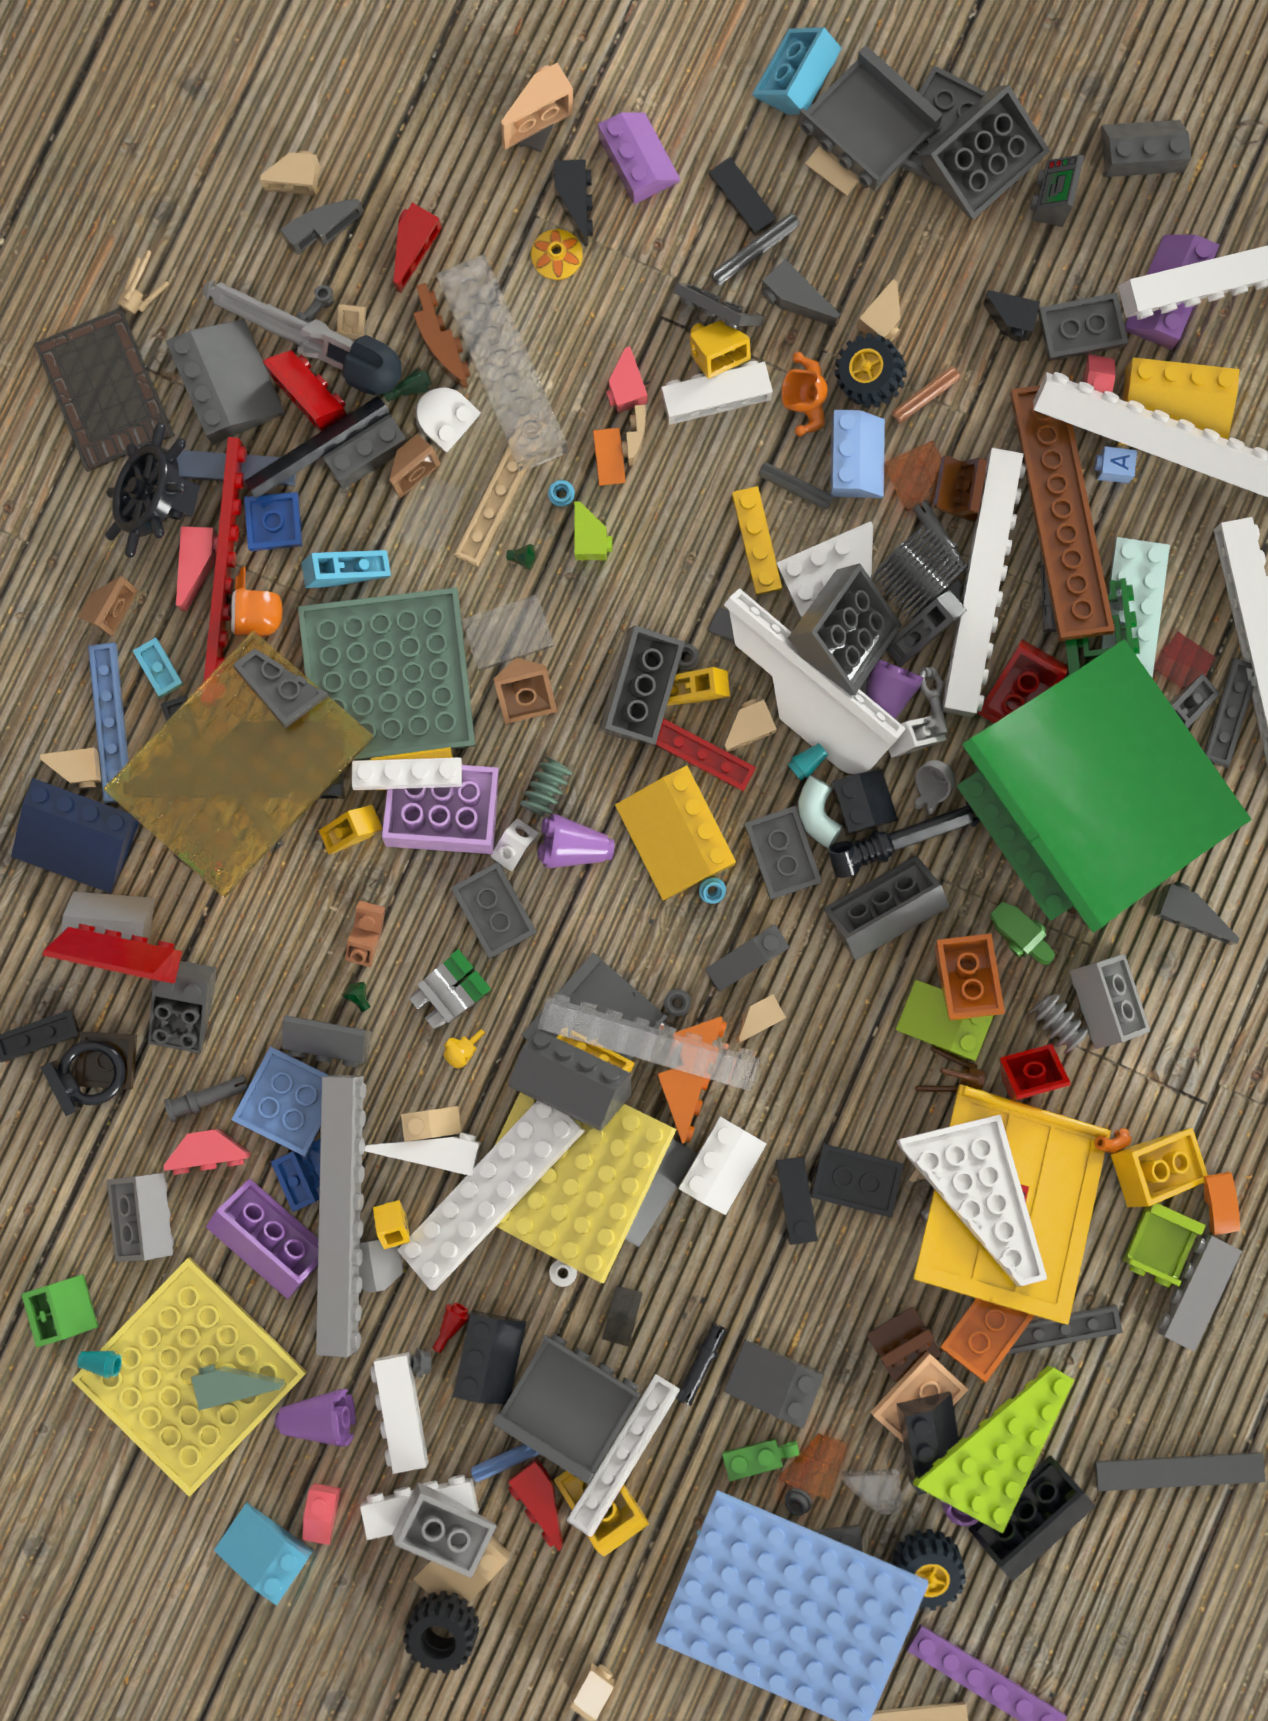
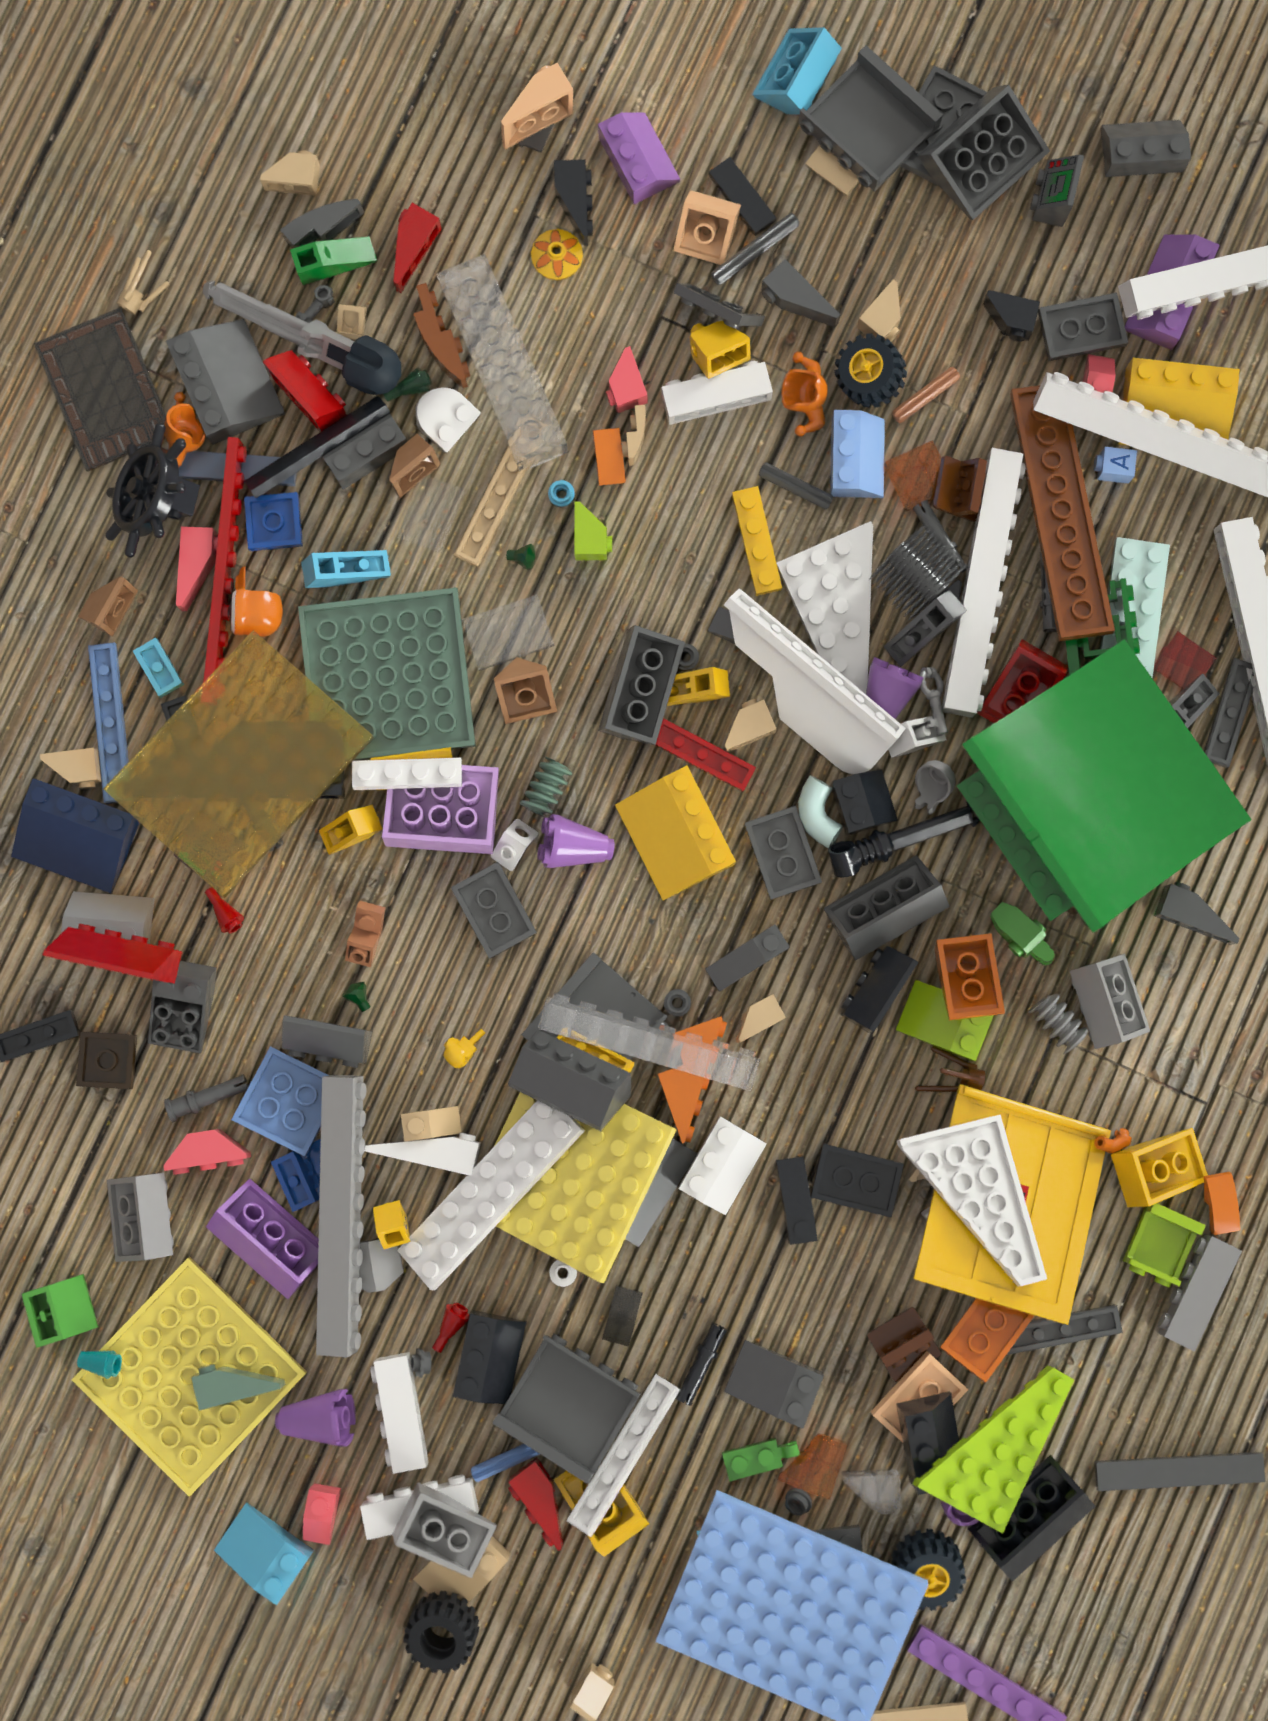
(65, 1084): black tile -> none
(183, 423): none -> orange piece
(228, 918): none -> red cone
(279, 689): dark grey wing -> none
(332, 257): none -> green slope
(441, 990): light grey hips -> none
(706, 227): none -> light nougat slope
(715, 897): medium azure plate -> none
(807, 761): teal cone -> none
(846, 628): dark grey slope -> none
(878, 988): none -> black slope
(1032, 1072): red slope -> none

